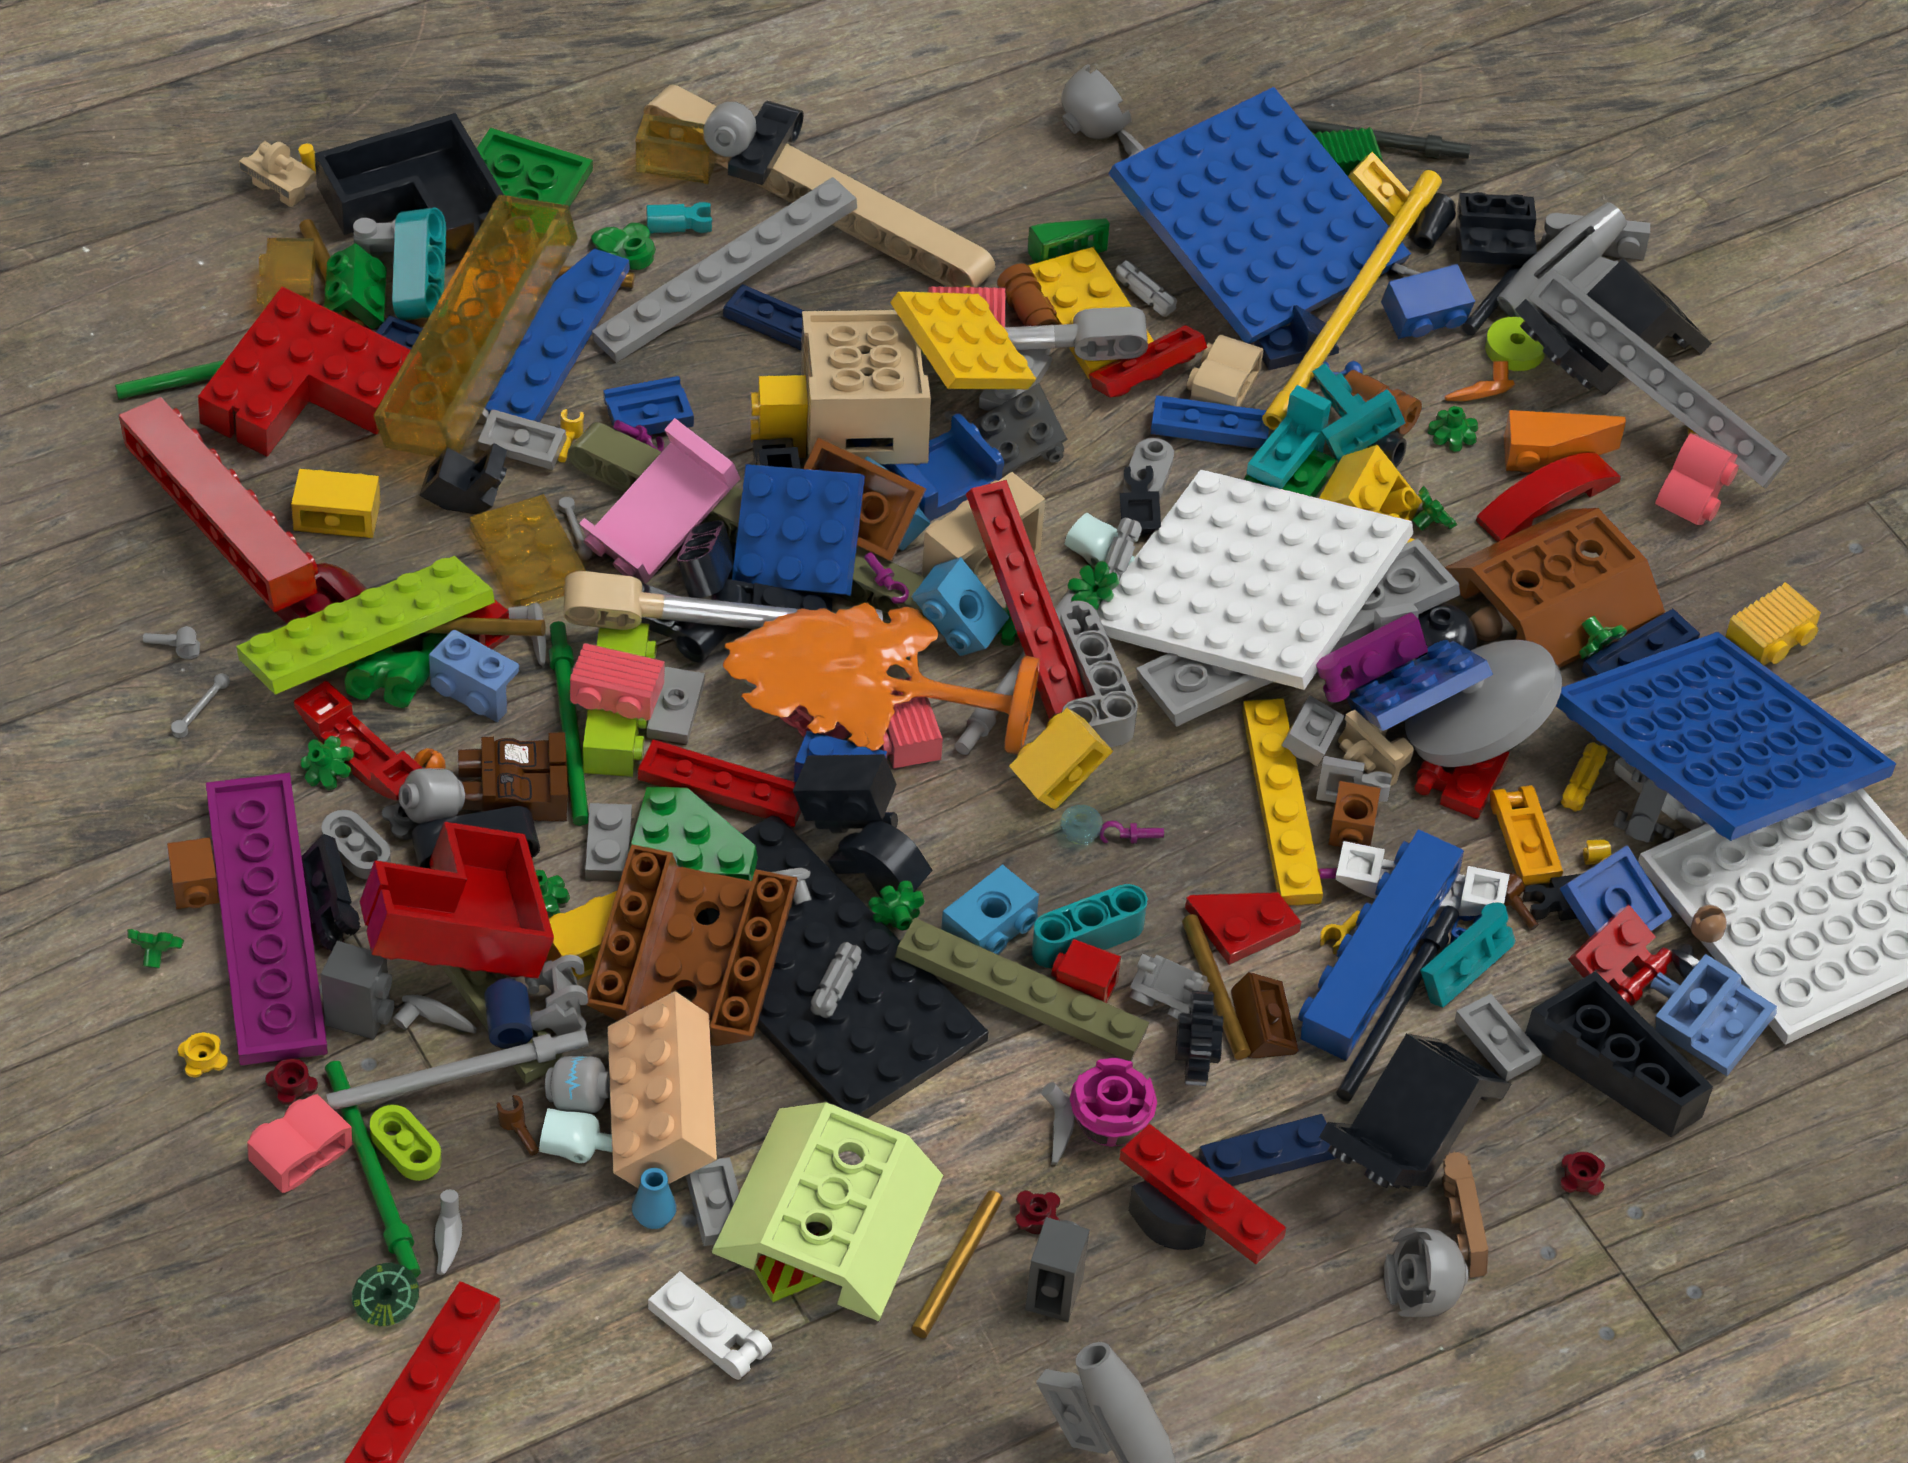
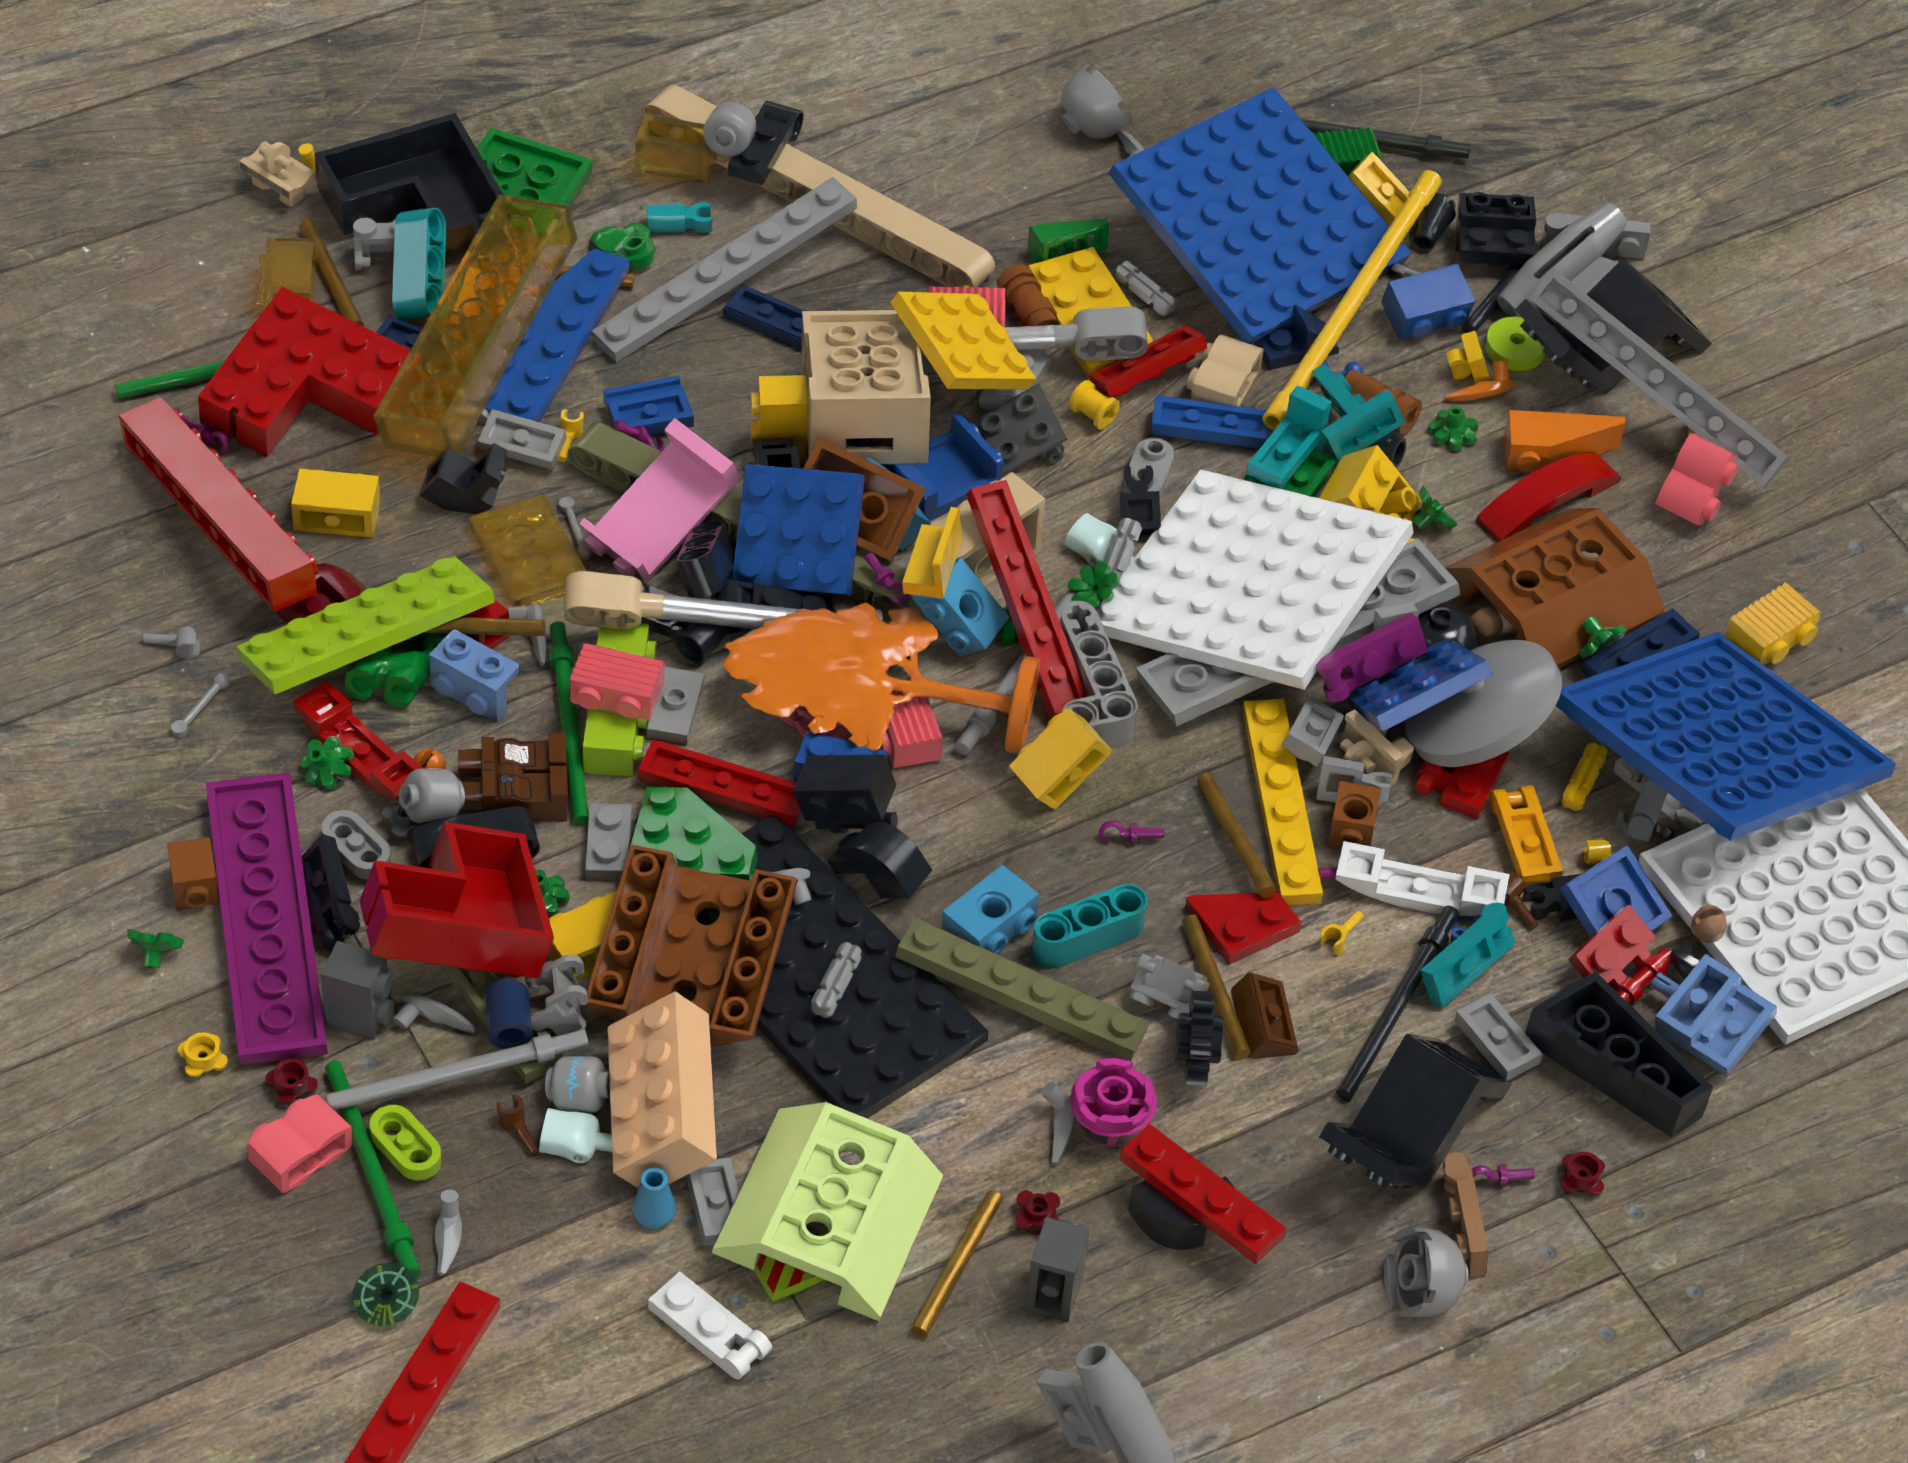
(206, 433): none -> magenta hand
(356, 284): green bracket -> none
(897, 906): green plant -> none
(934, 558): none -> yellow panel
(1080, 832): clear light blue plate -> none
(1088, 970): red brick -> none
(1094, 404): none -> yellow bush
(1236, 835): none -> pearl gold bar
(1268, 1151): dark blue plate -> none
(1380, 945): blue brick -> none
(1468, 360): none -> yellow tile
(1503, 1175): none -> magenta hand

